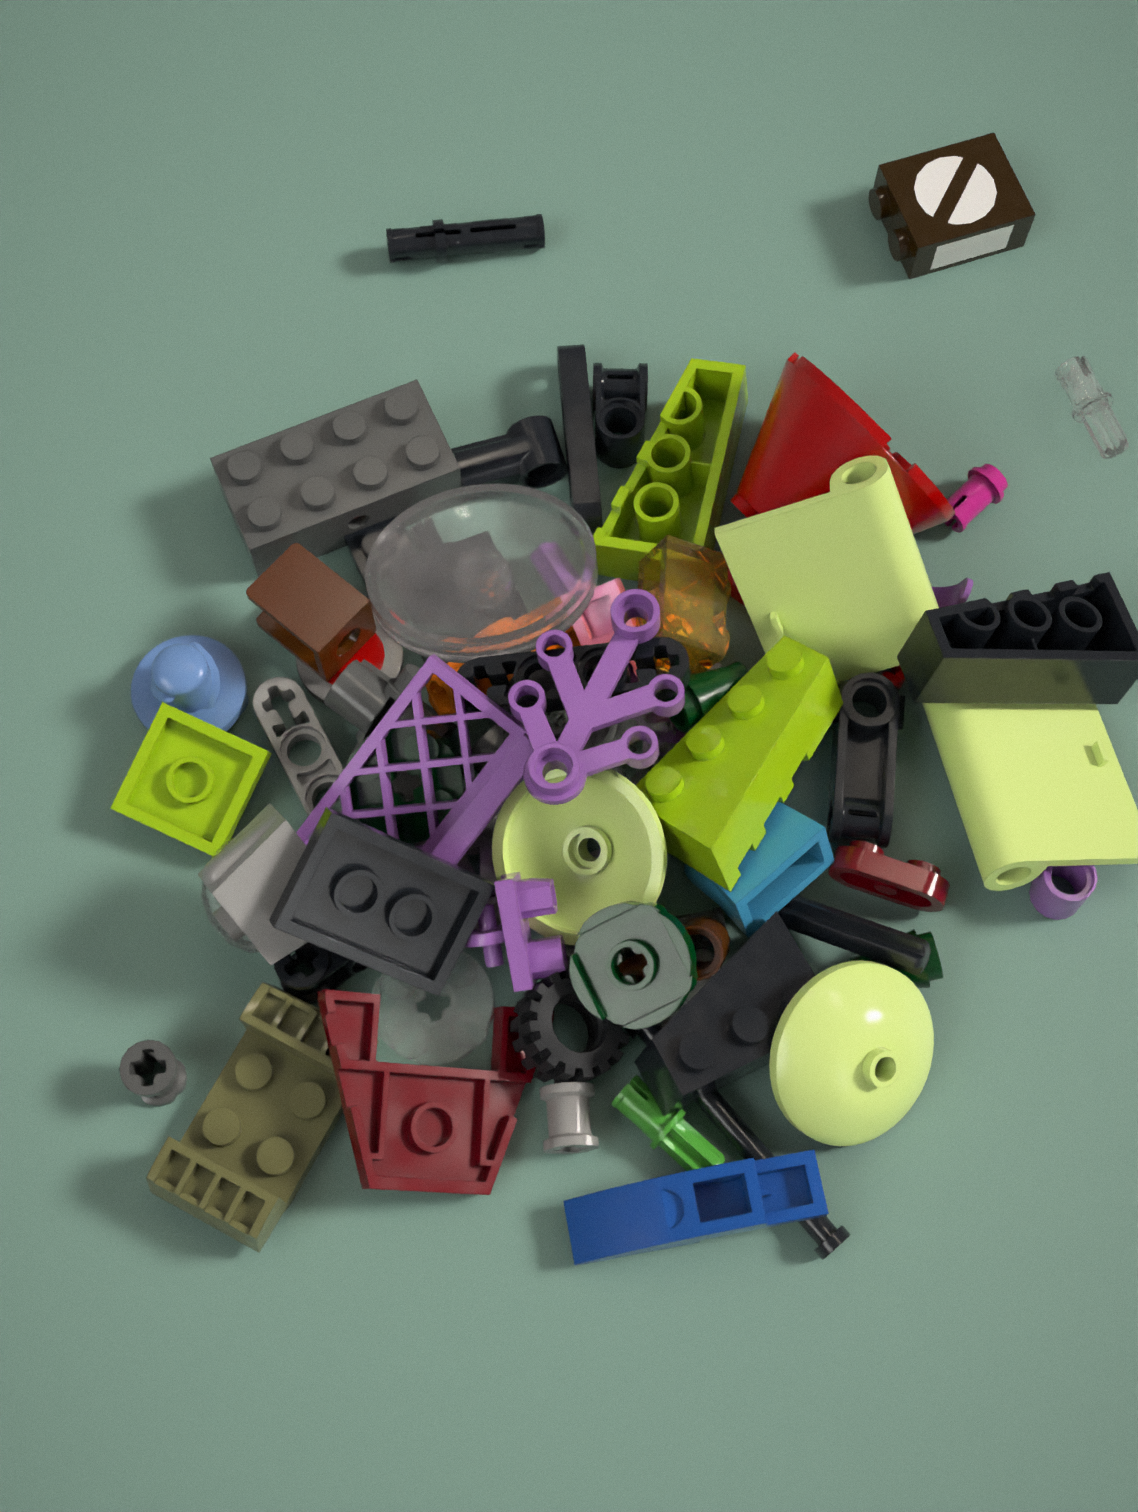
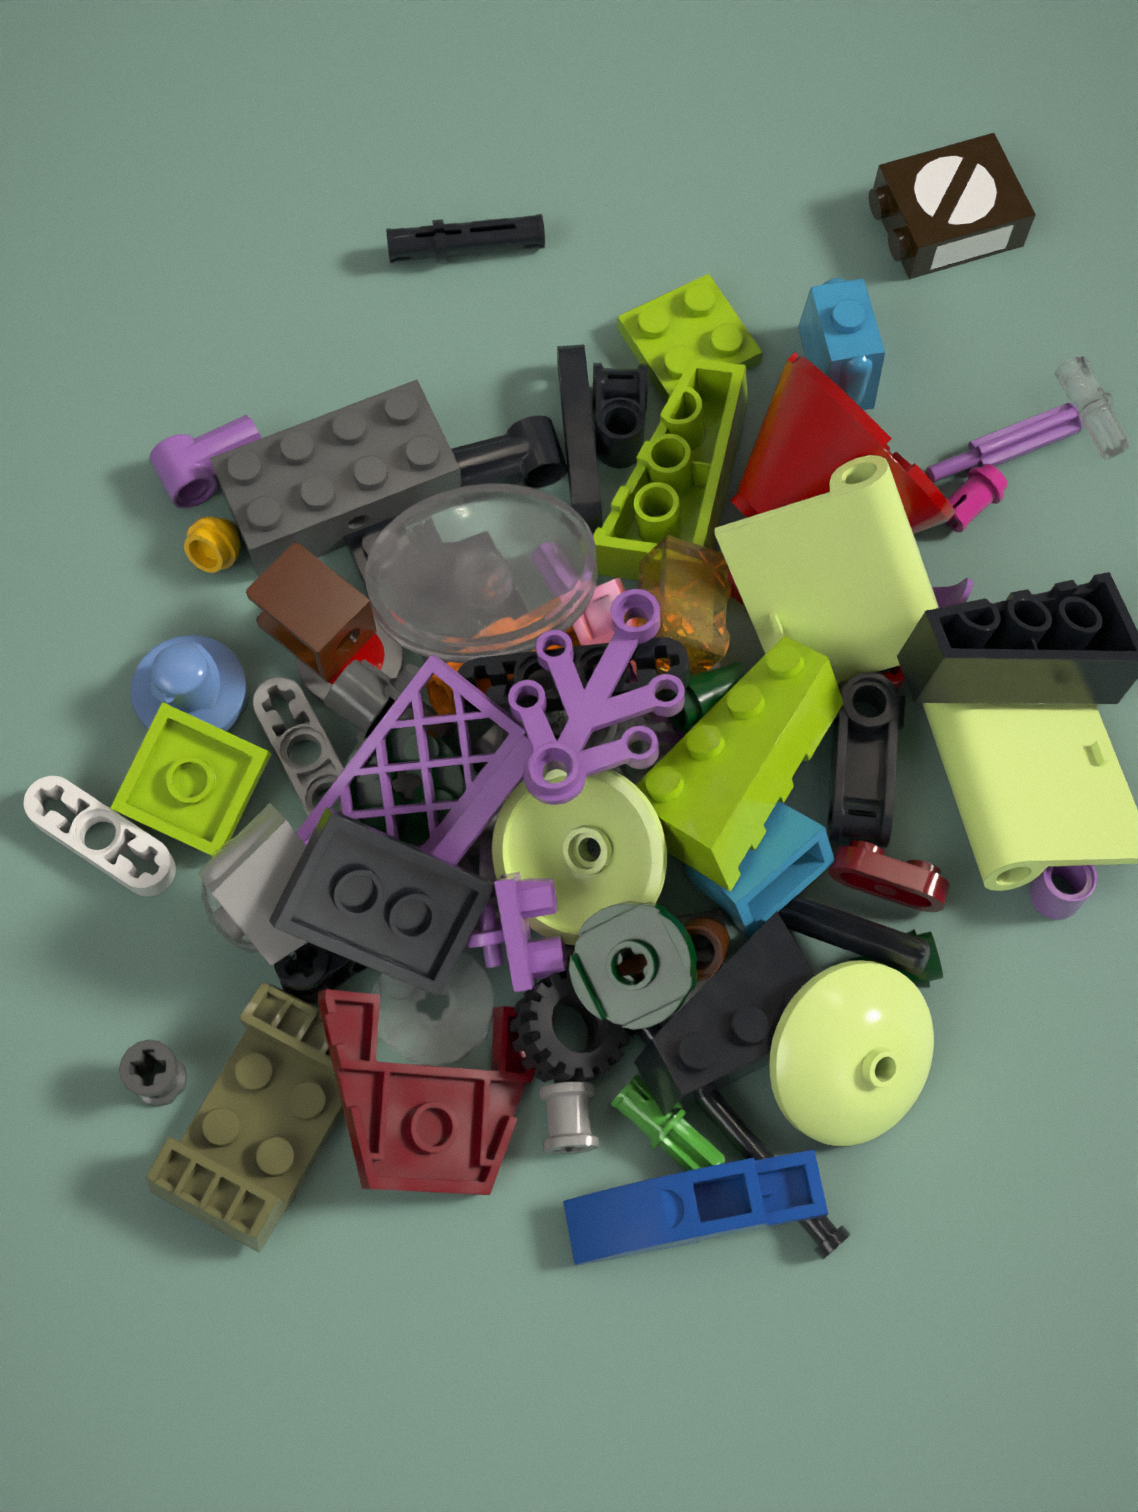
(76, 801): none -> white beam
(186, 465): none -> medium lavender piece
(212, 544): none -> yellow plate
(683, 326): none -> lime plate
(844, 338): none -> dark azure torso
(1012, 441): none -> medium lavender axle

